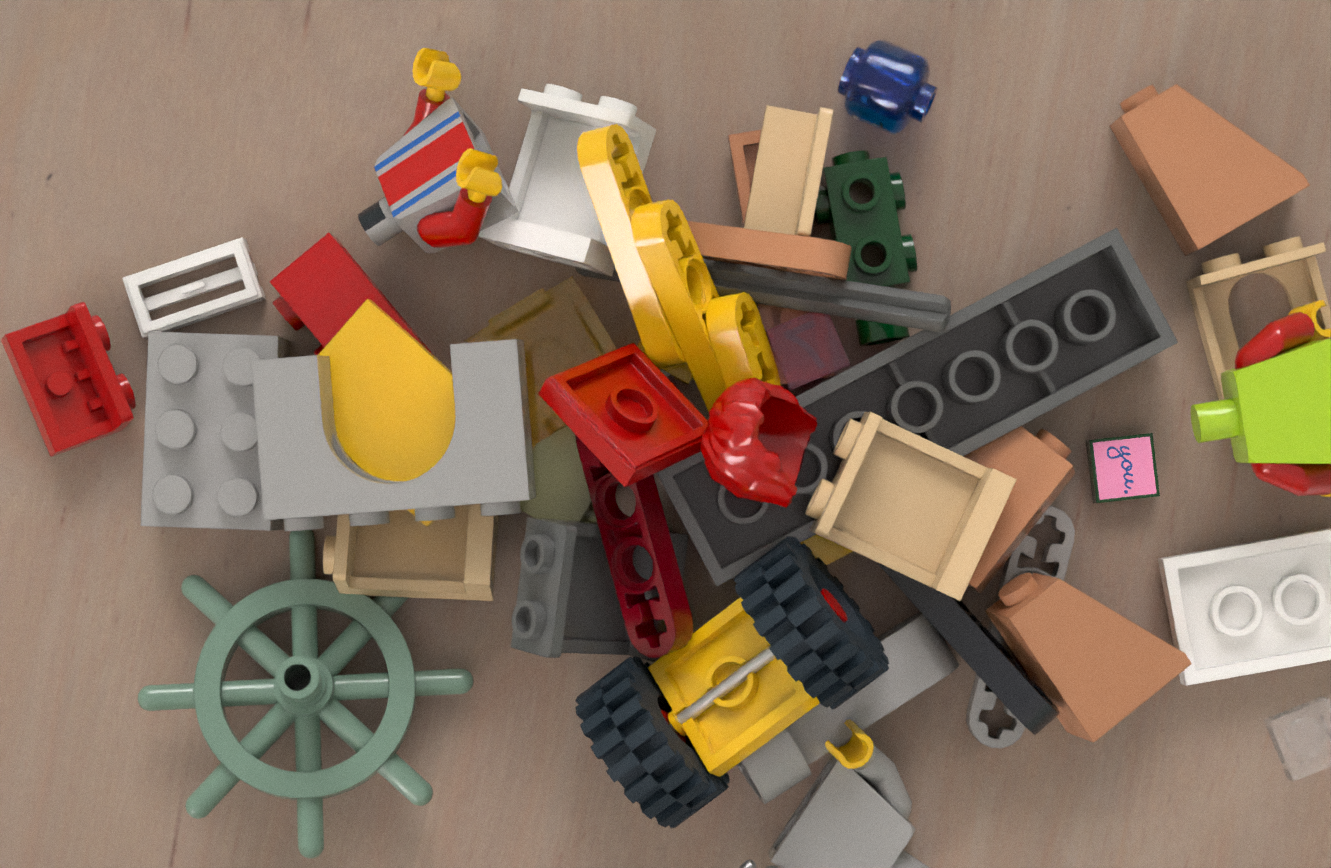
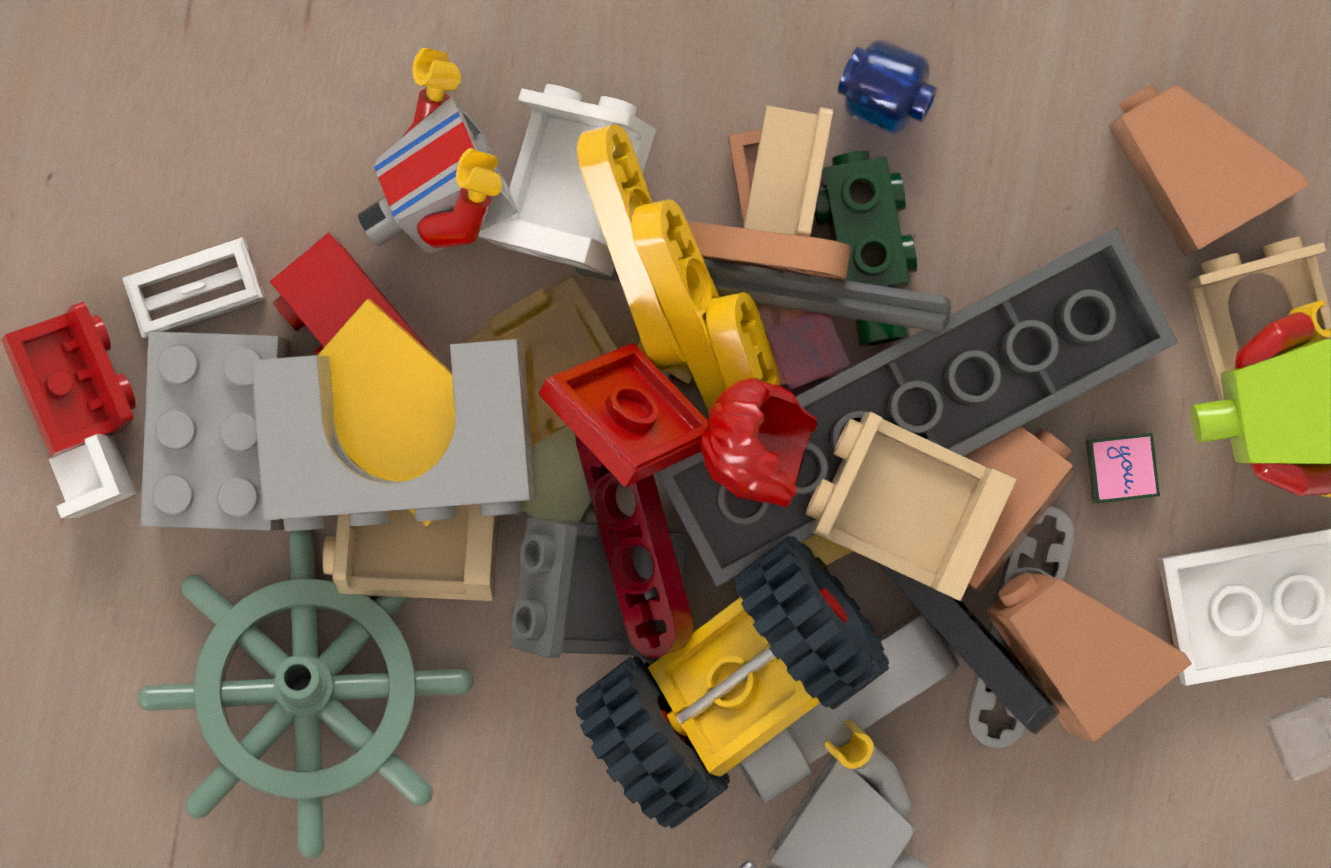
(91, 477): none -> white panel

